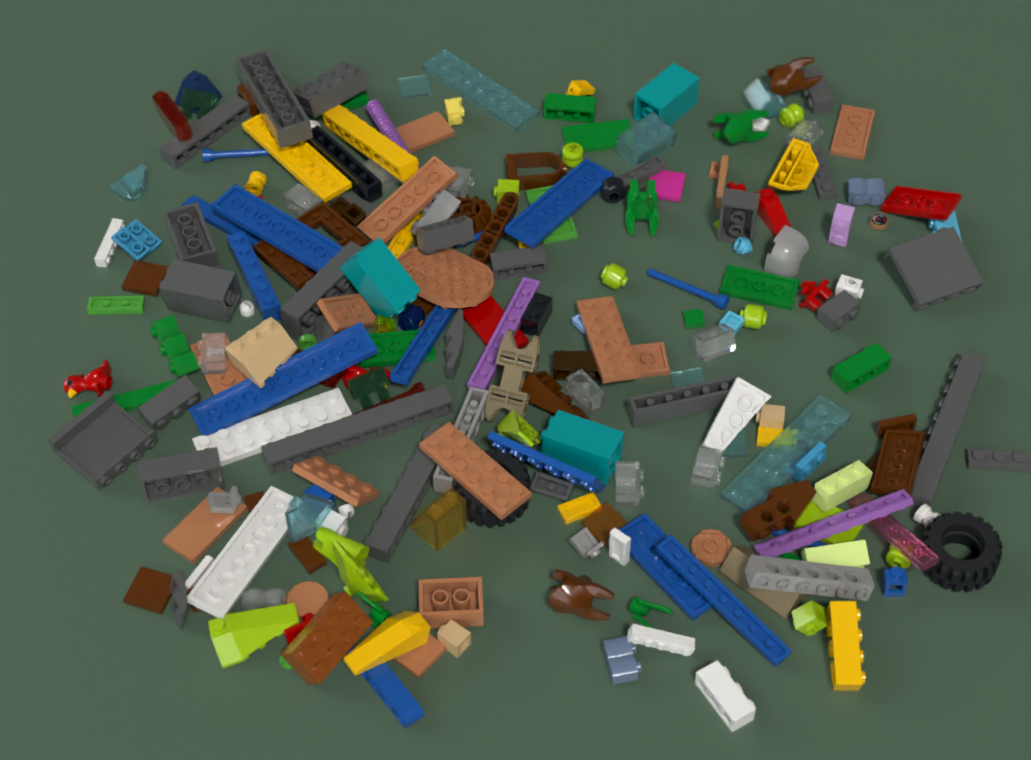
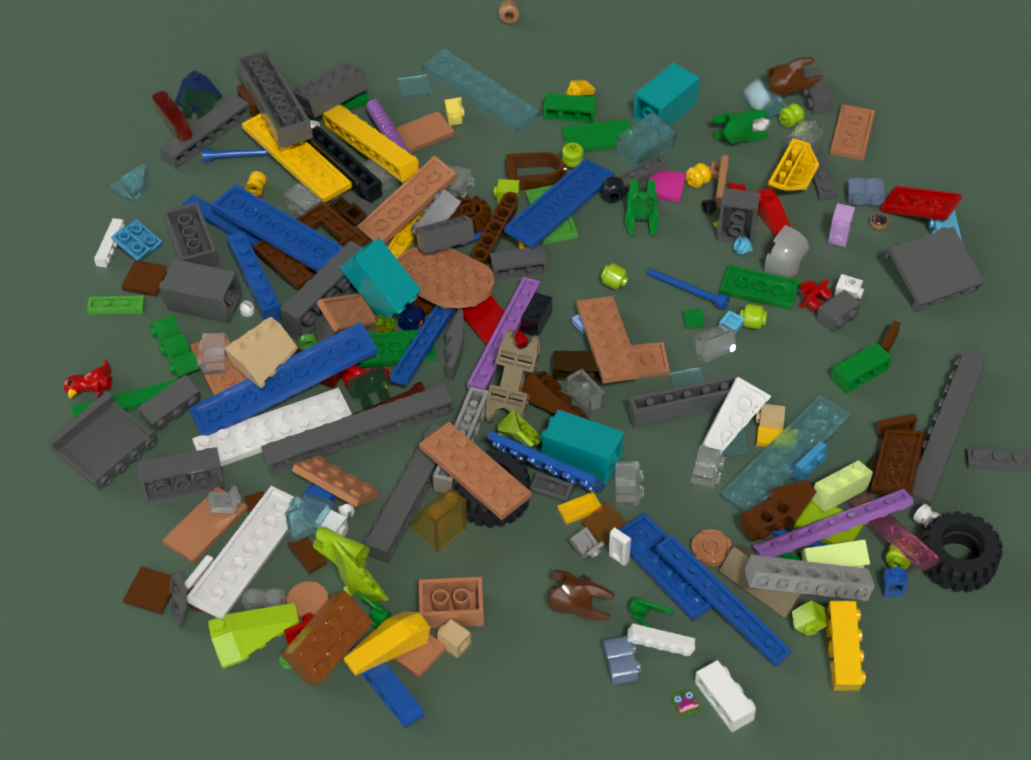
(509, 12): none -> medium nougat head
(685, 702): none -> tile
(698, 175): none -> yellow piece
(708, 206): none -> black hinge
(891, 336): none -> reddish brown tile

